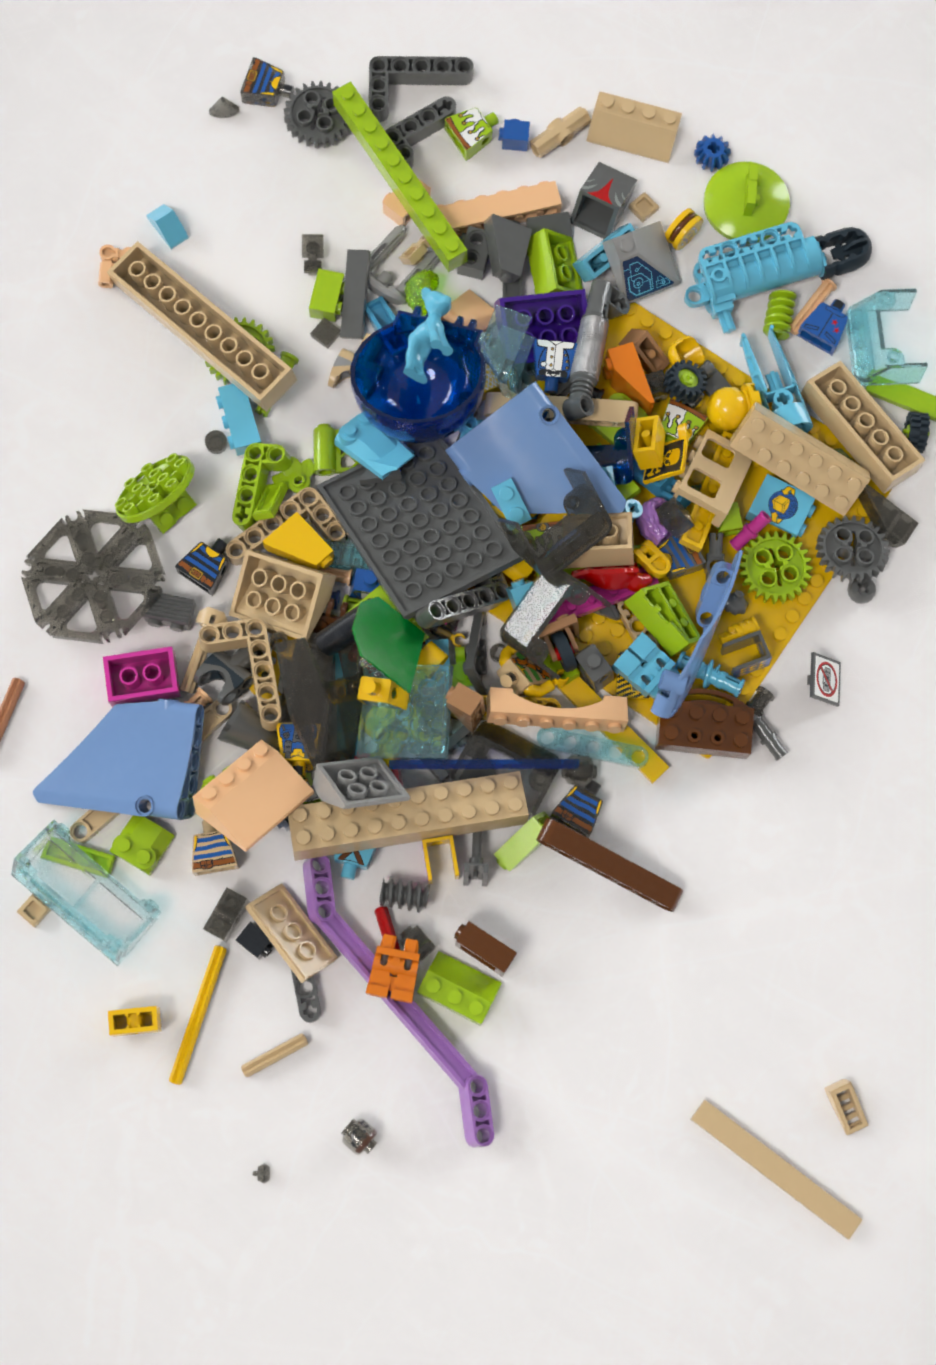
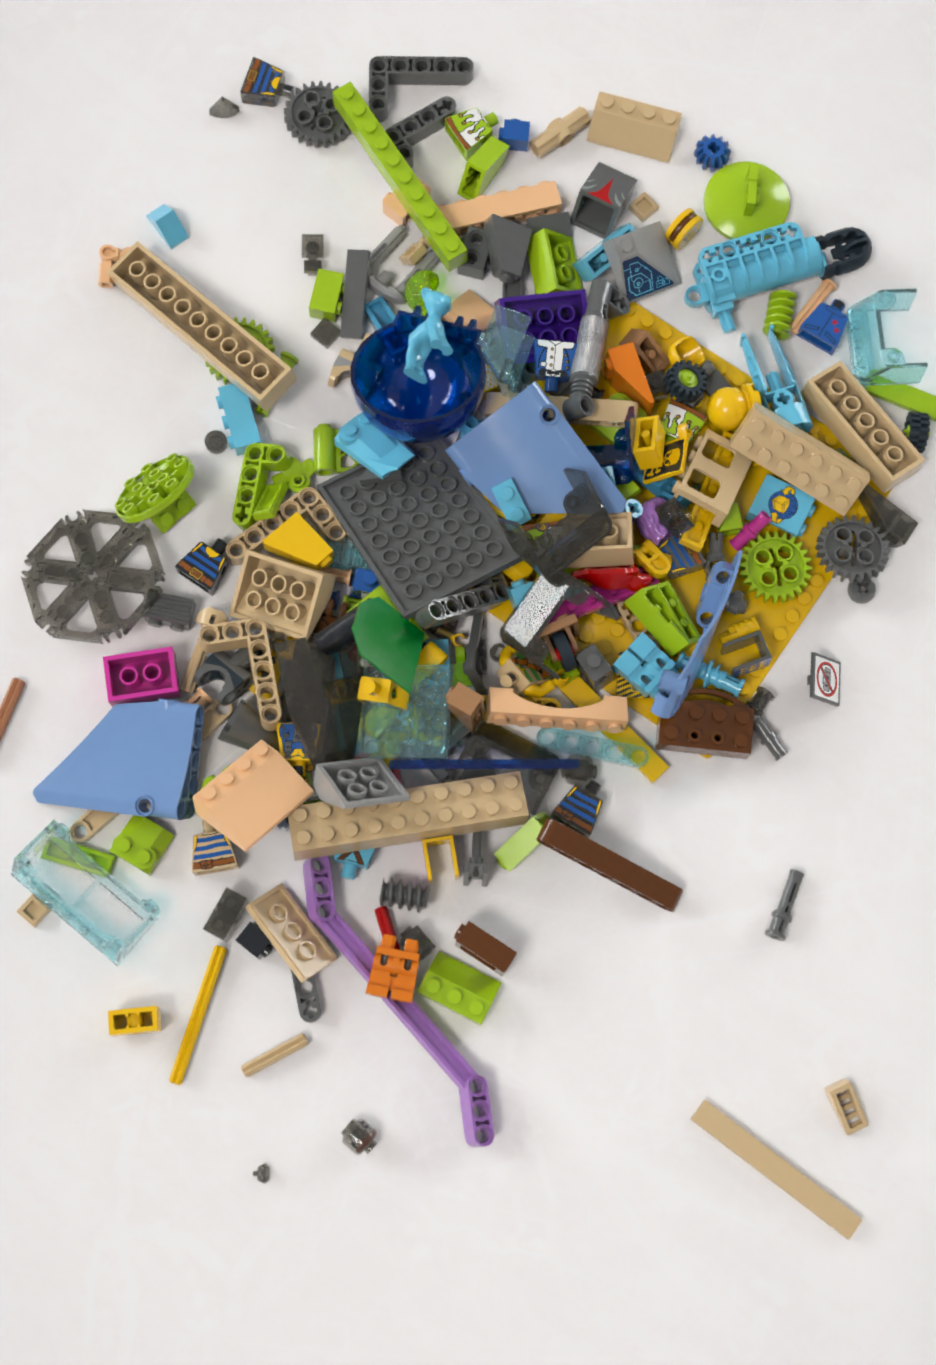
(482, 168): none -> lime slope
(782, 915): none -> dark grey pin

